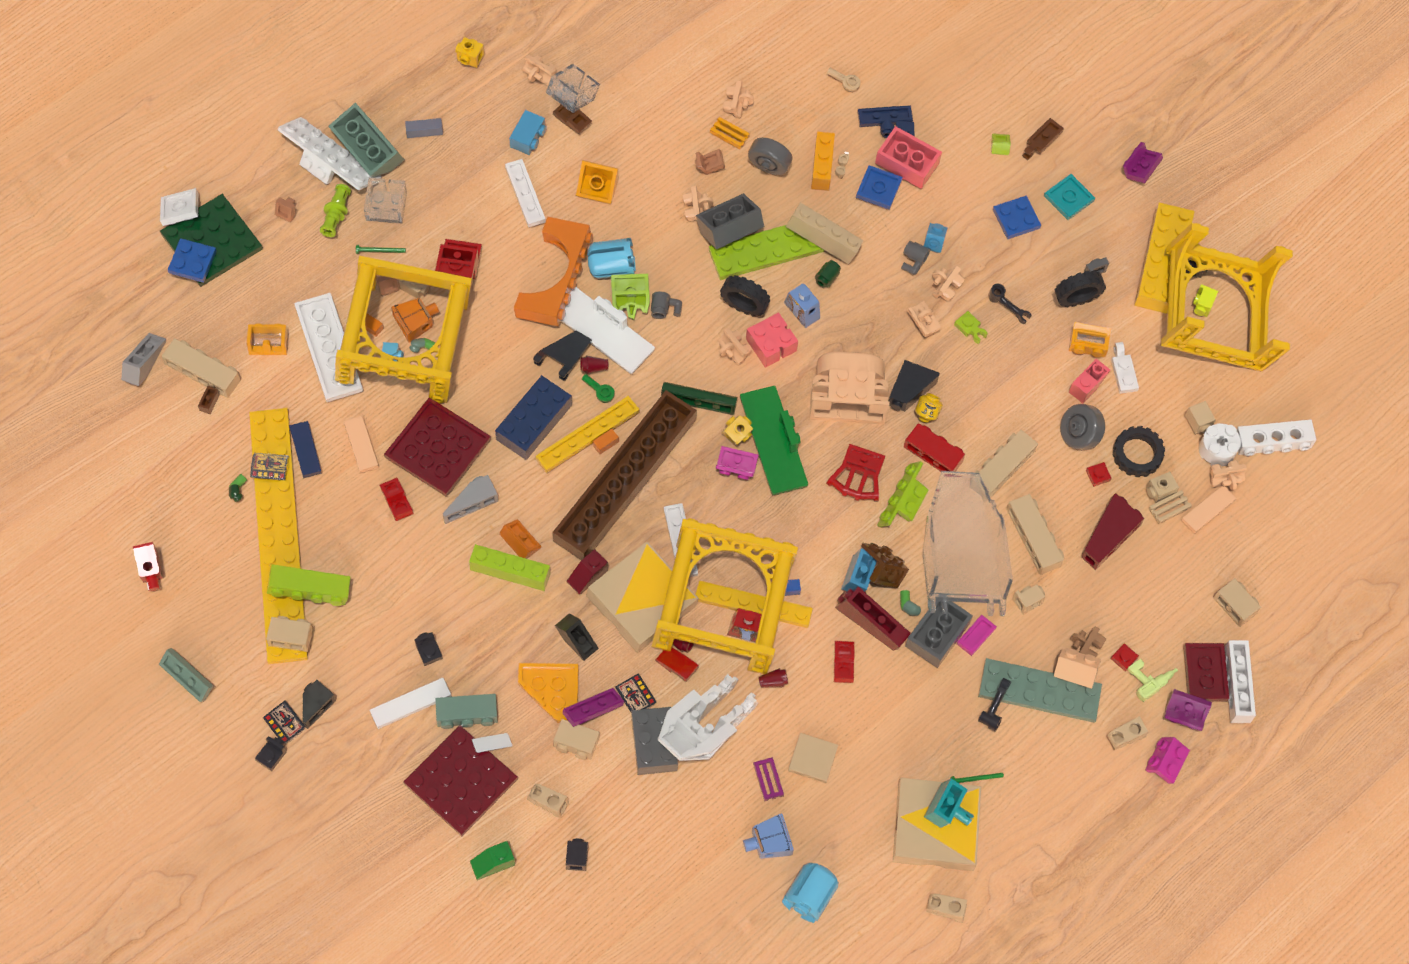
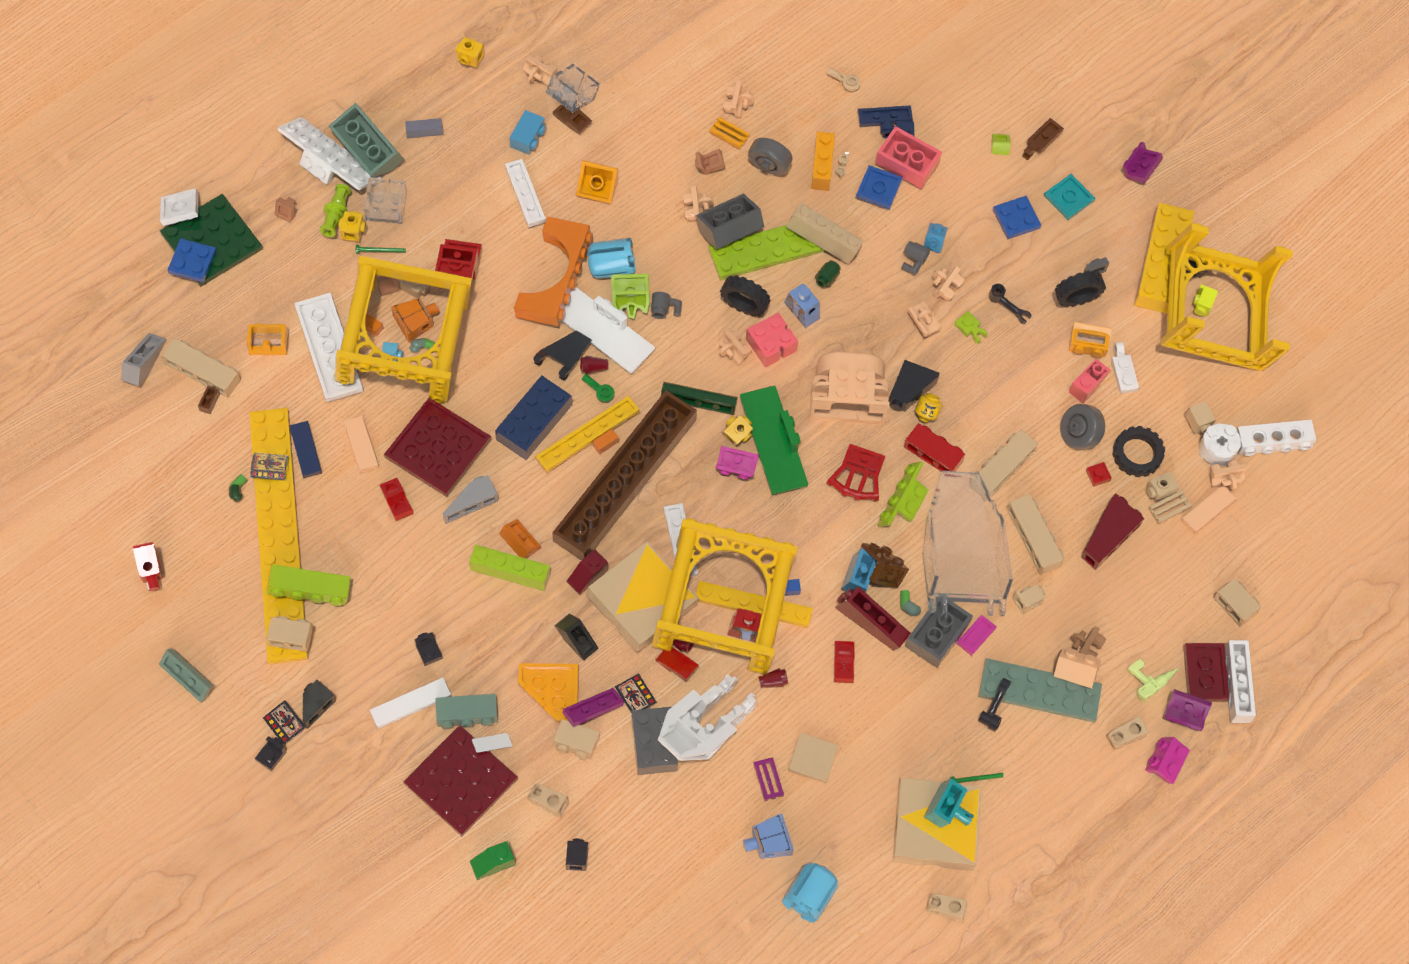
(352, 226): none -> yellow brick
(1124, 657): red plate -> none

